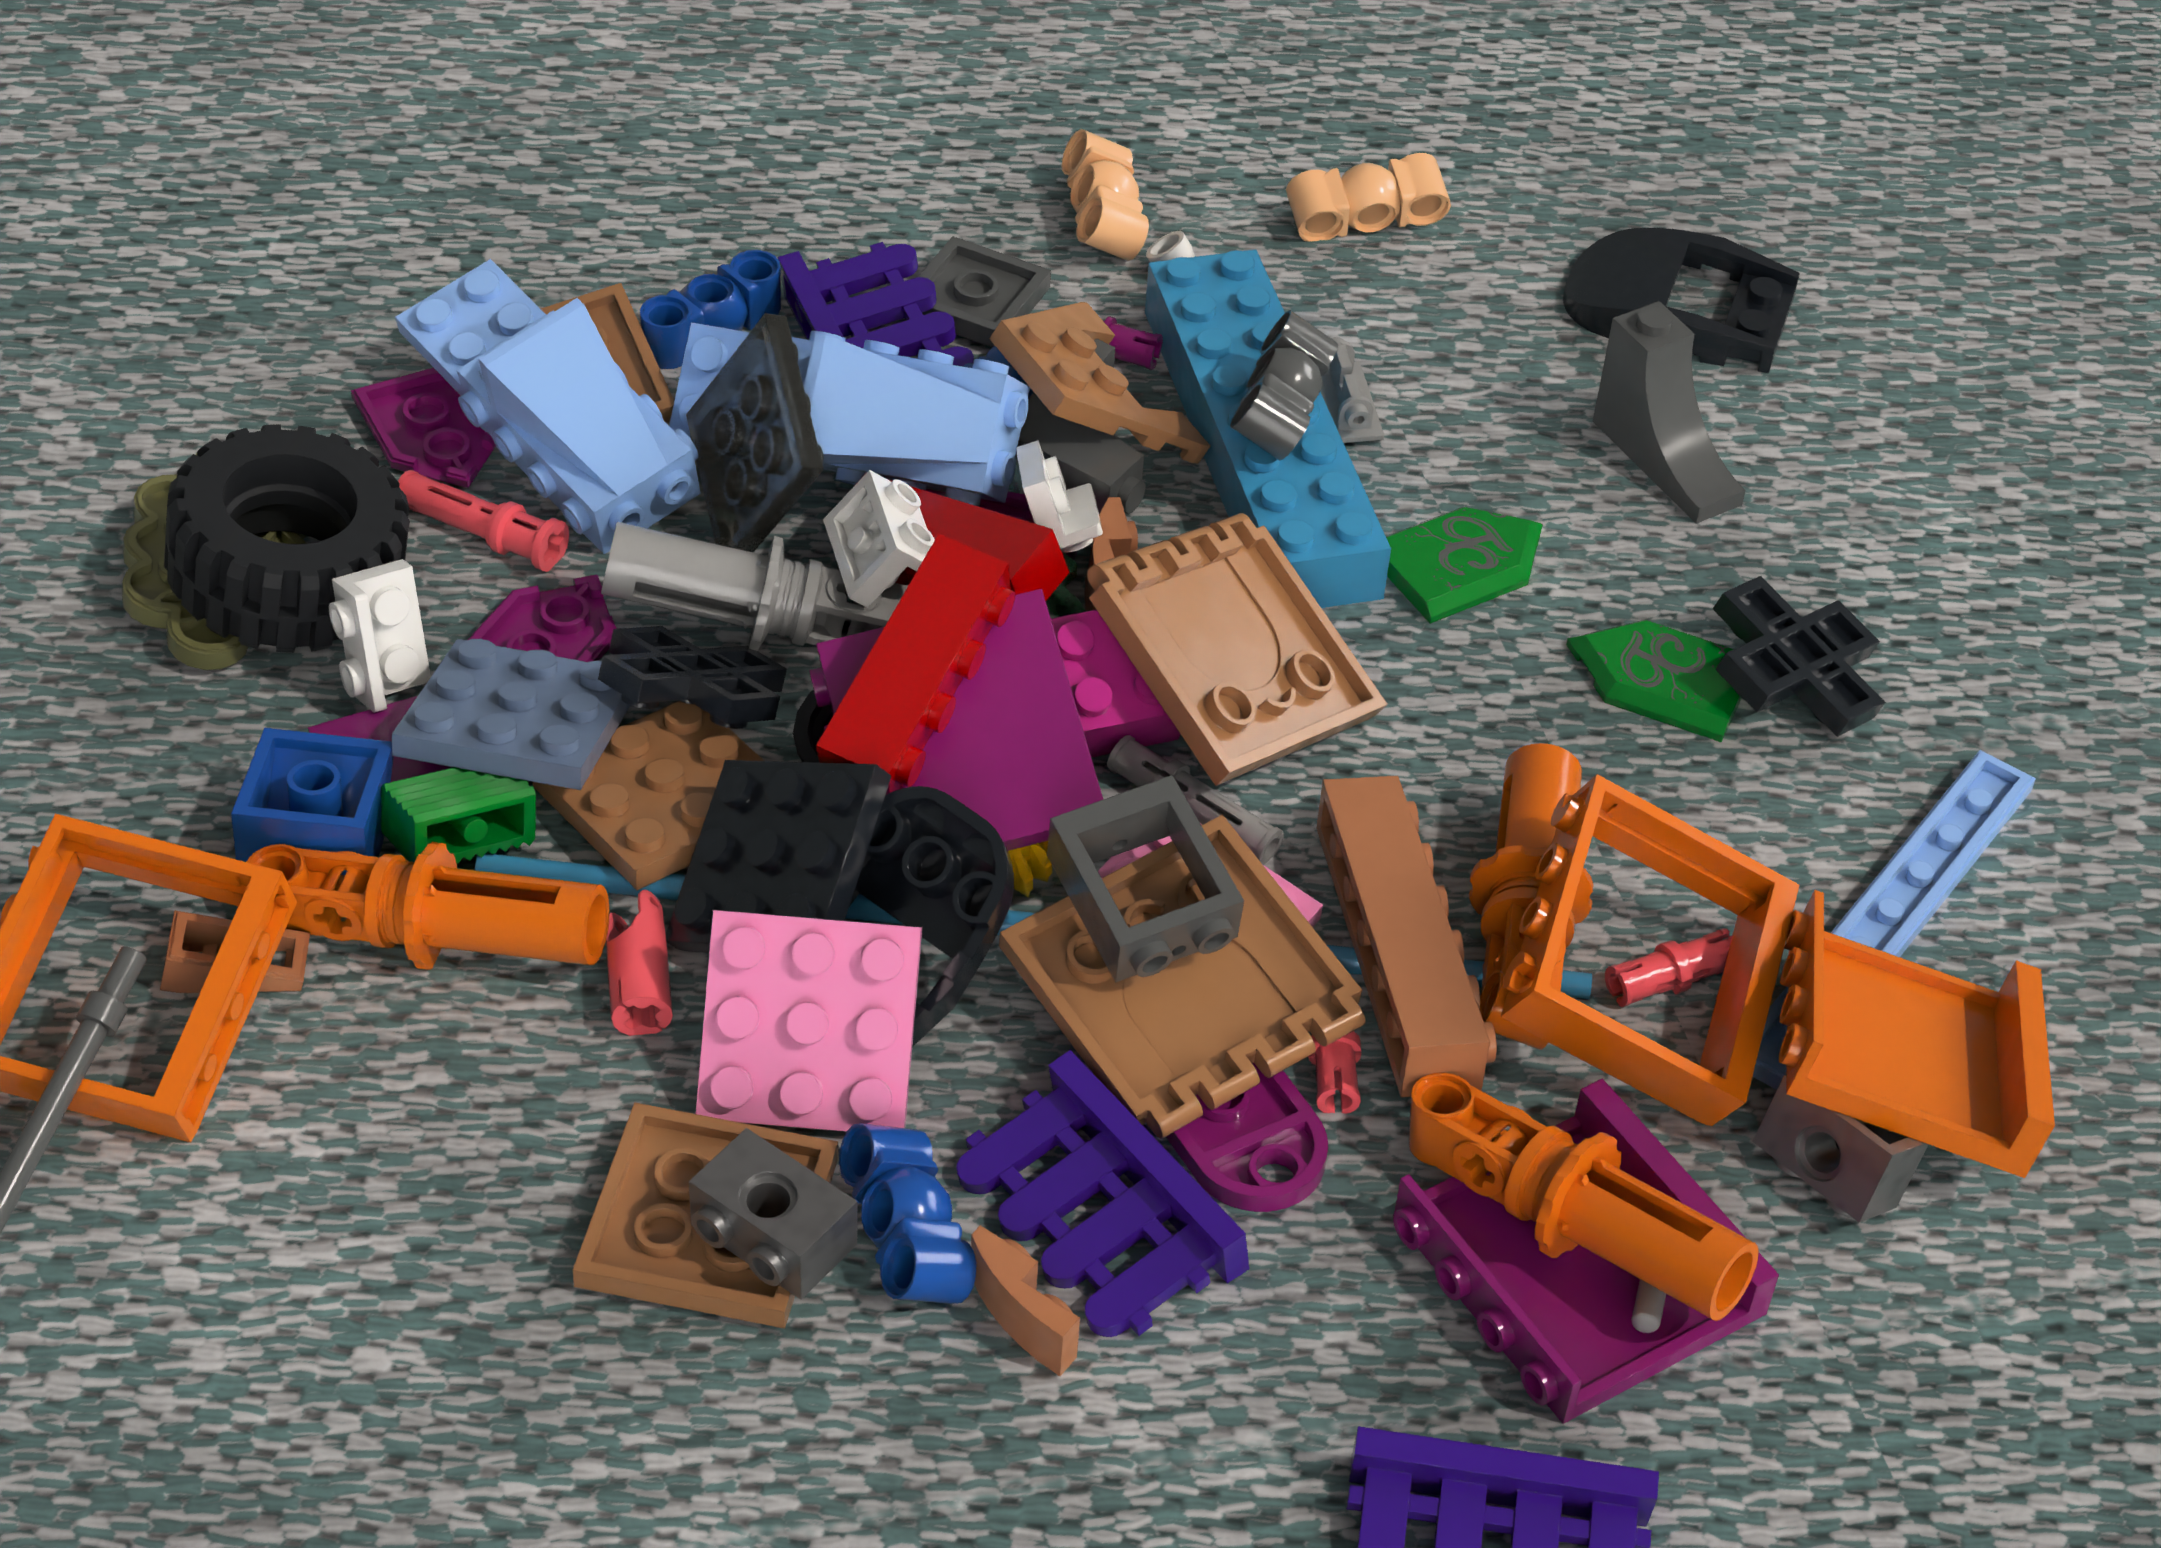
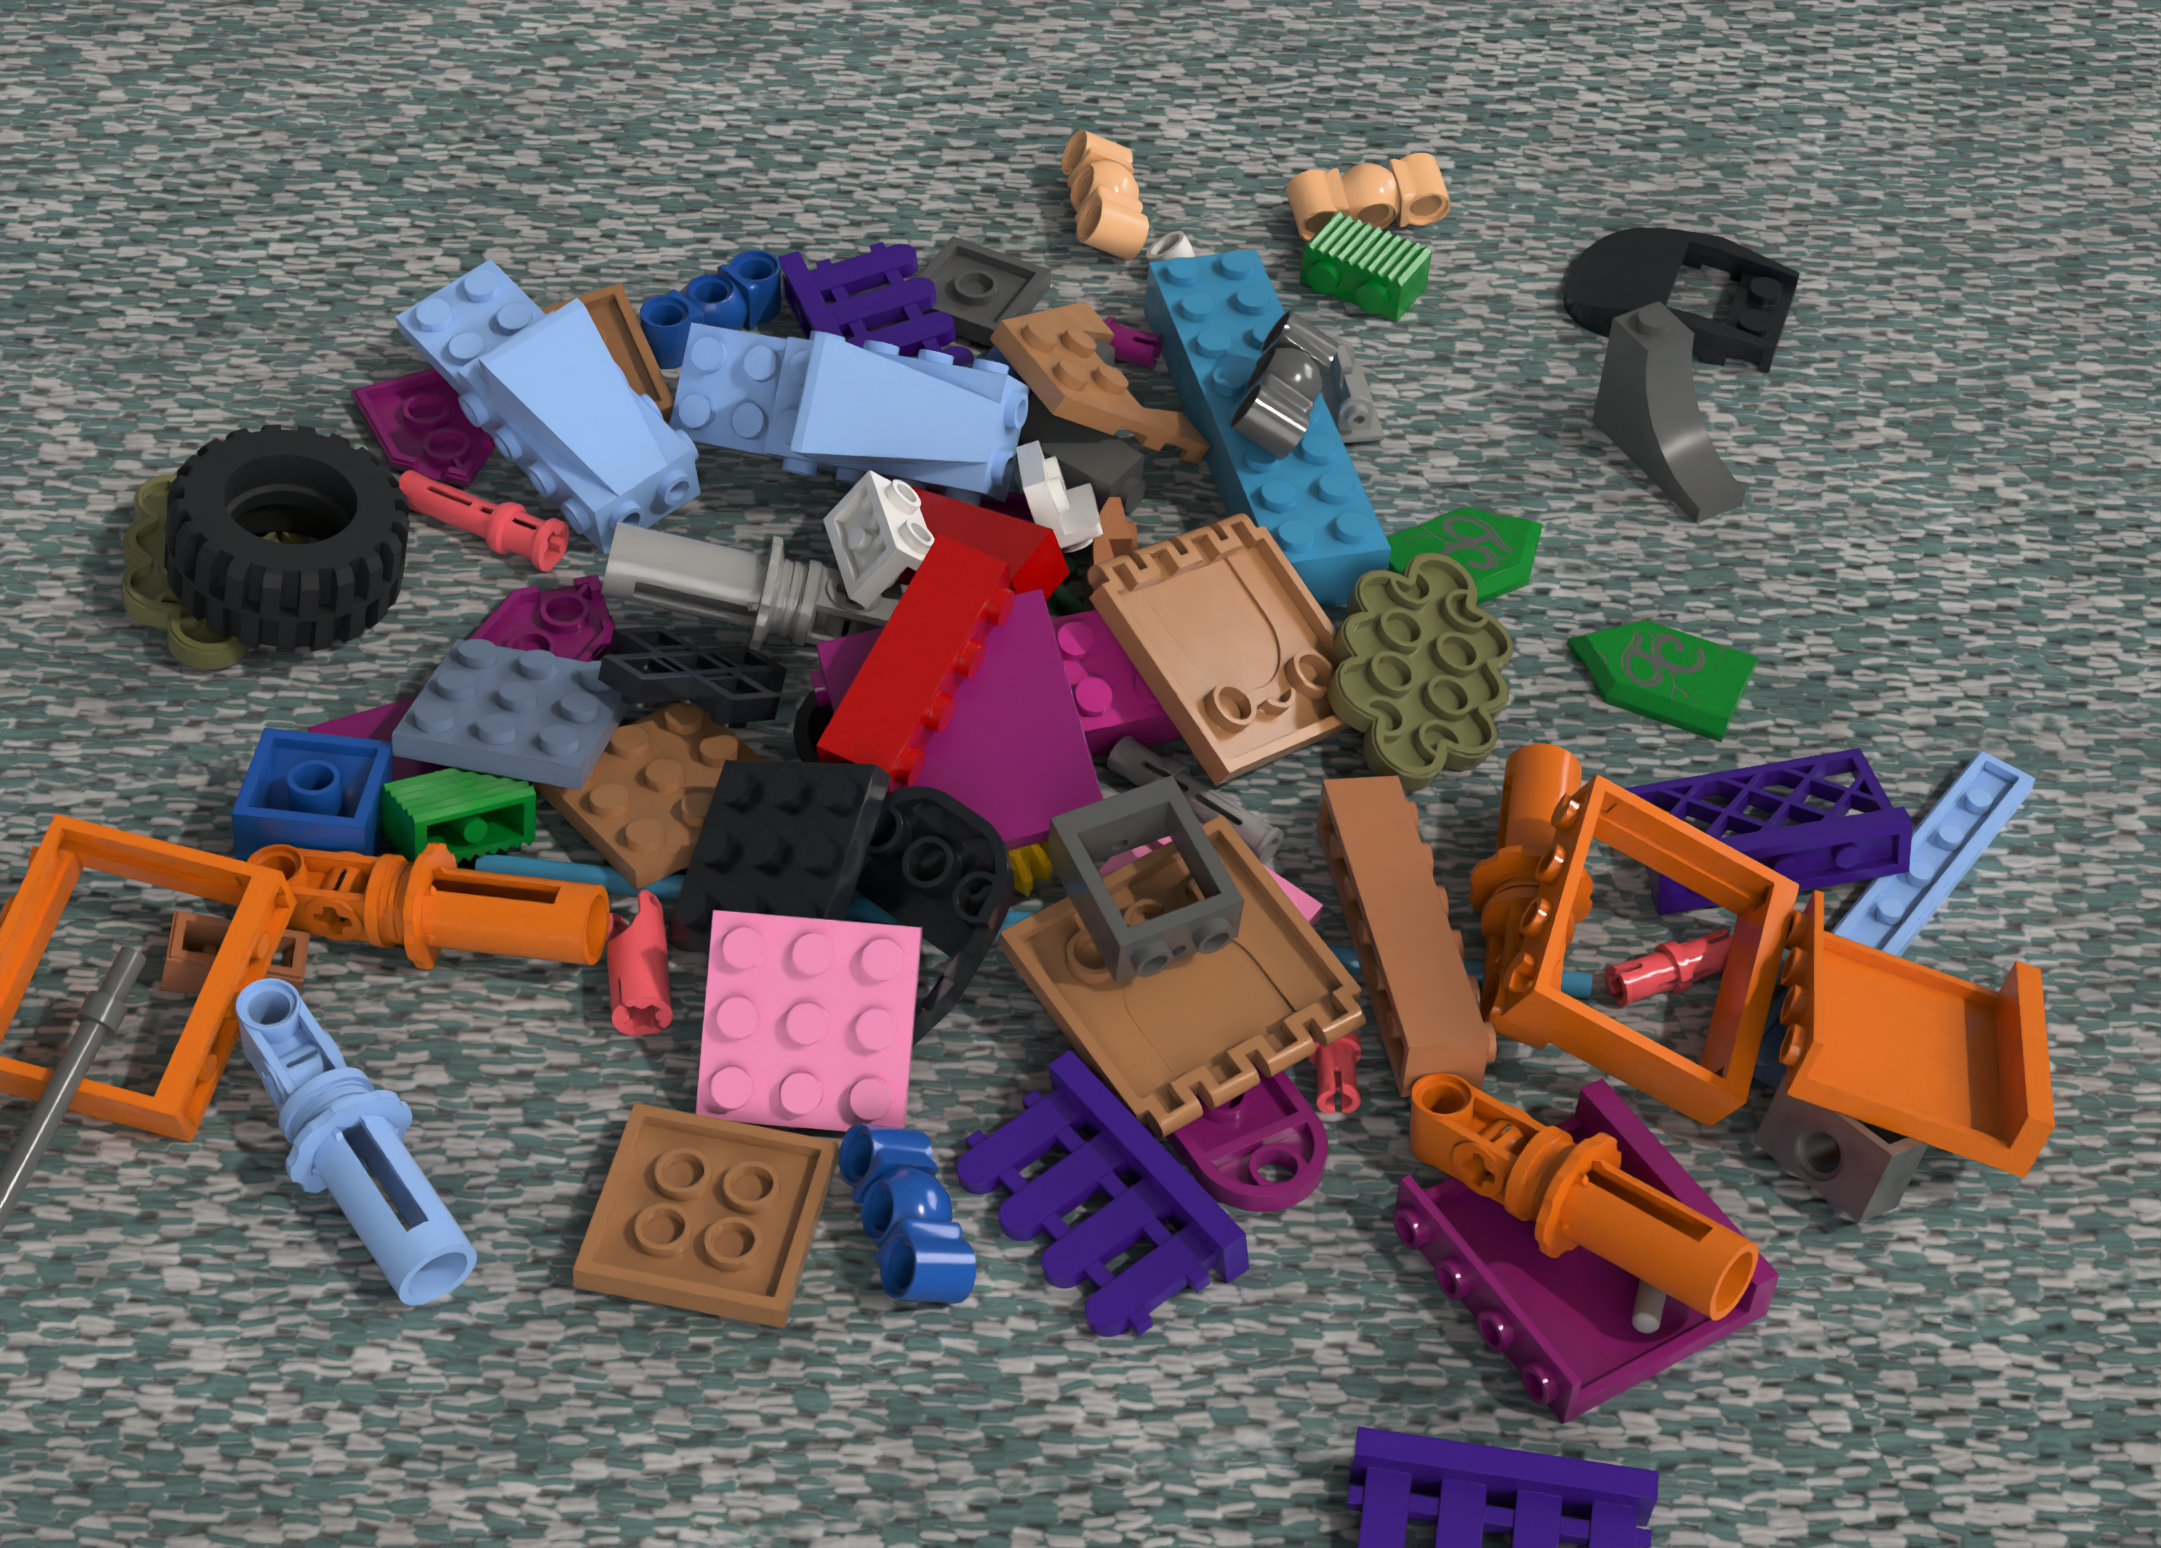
(343, 1129): none -> light blue piece
(380, 632): white bracket -> none
(755, 437): clear smoke plate -> none
(809, 1221): flat silver brick -> none
(1008, 1288): nougat slope -> none
(1365, 266): none -> green brick
(1420, 670): none -> olive plate
(1798, 656): black plate -> none
(1814, 854): none -> dark purple fence

